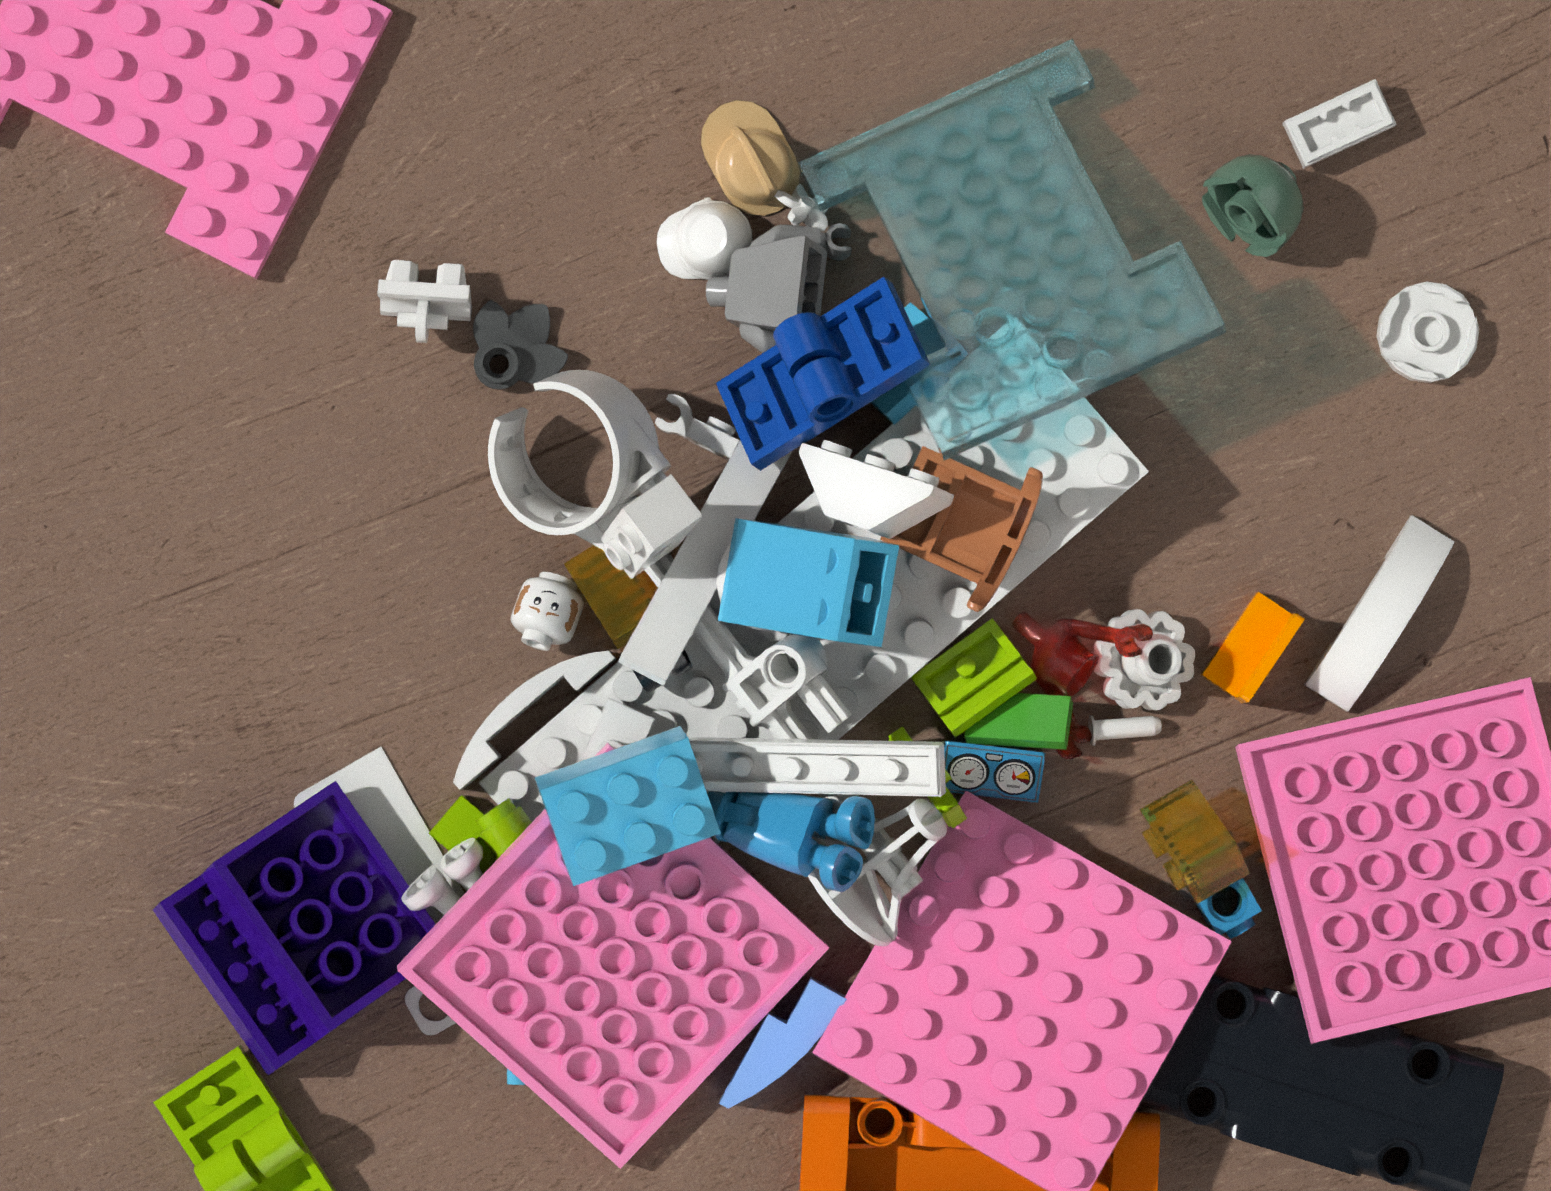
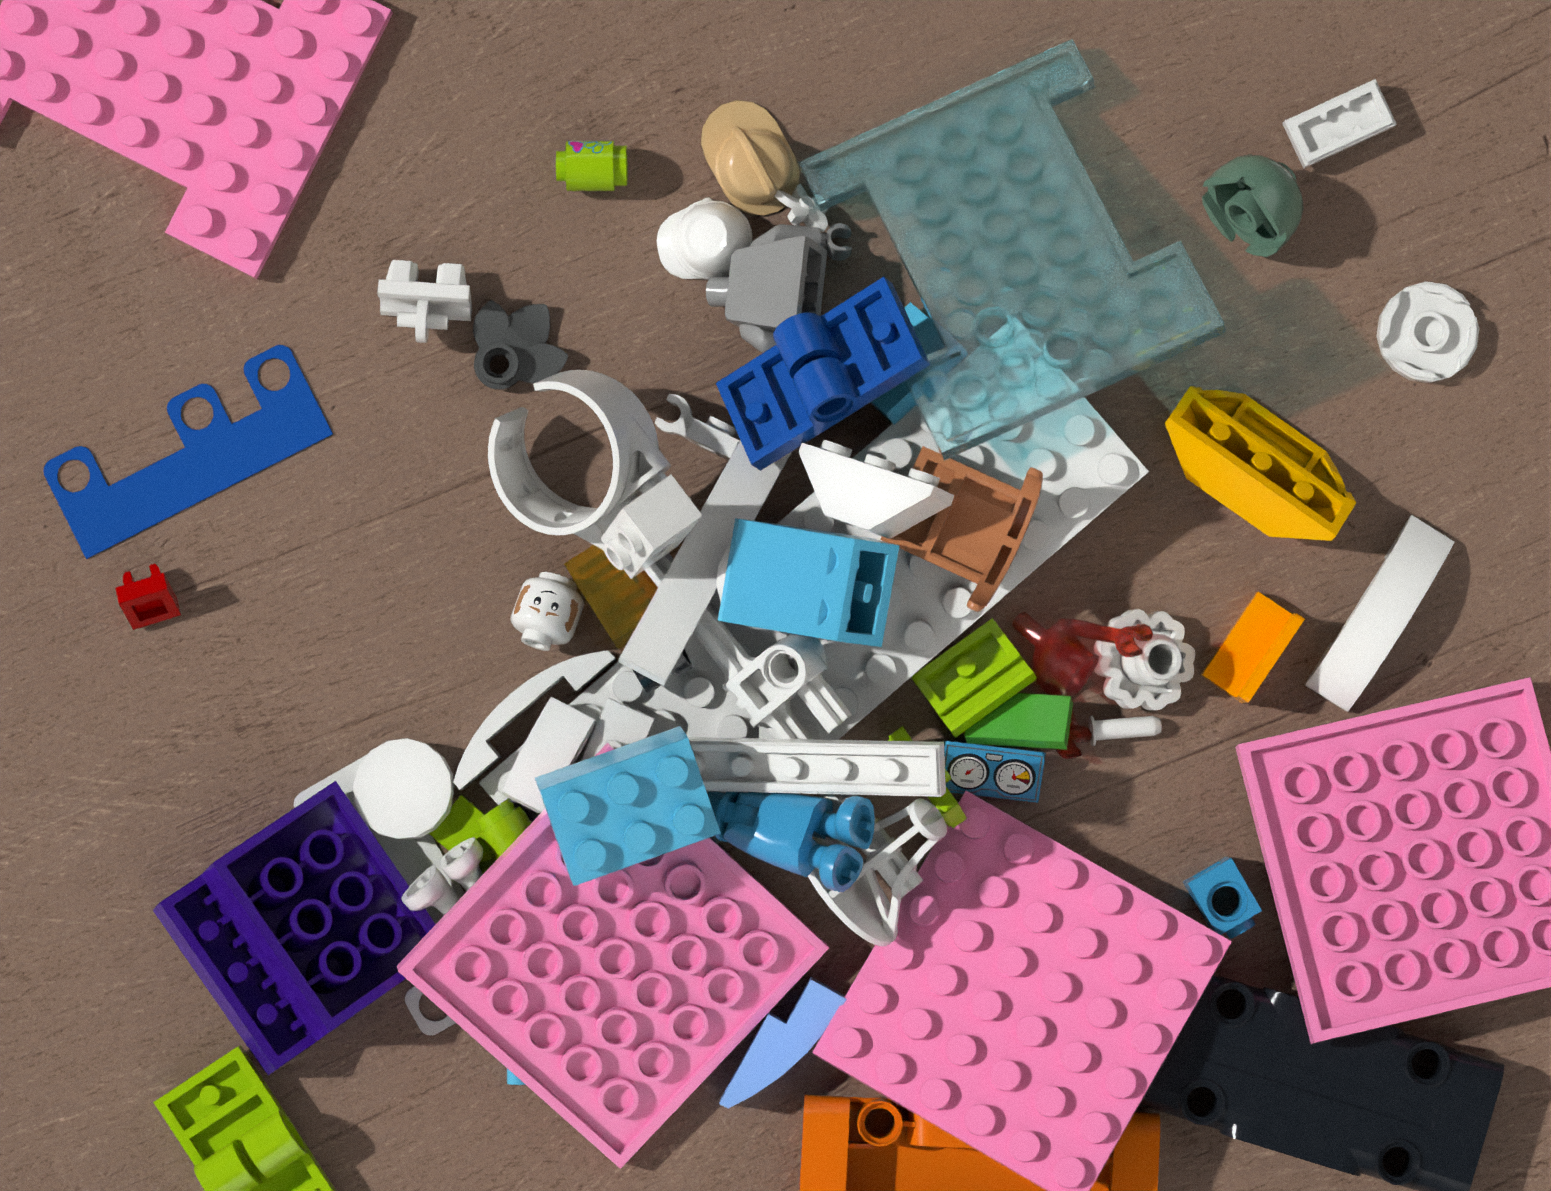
(147, 599): none -> red tile
(207, 464): none -> blue piece
(403, 789): none -> white tile
(551, 745): none -> white slope
(592, 165): none -> lime brick
(1193, 841): clear yellow brick -> none
(1258, 465): none -> yellow wedge

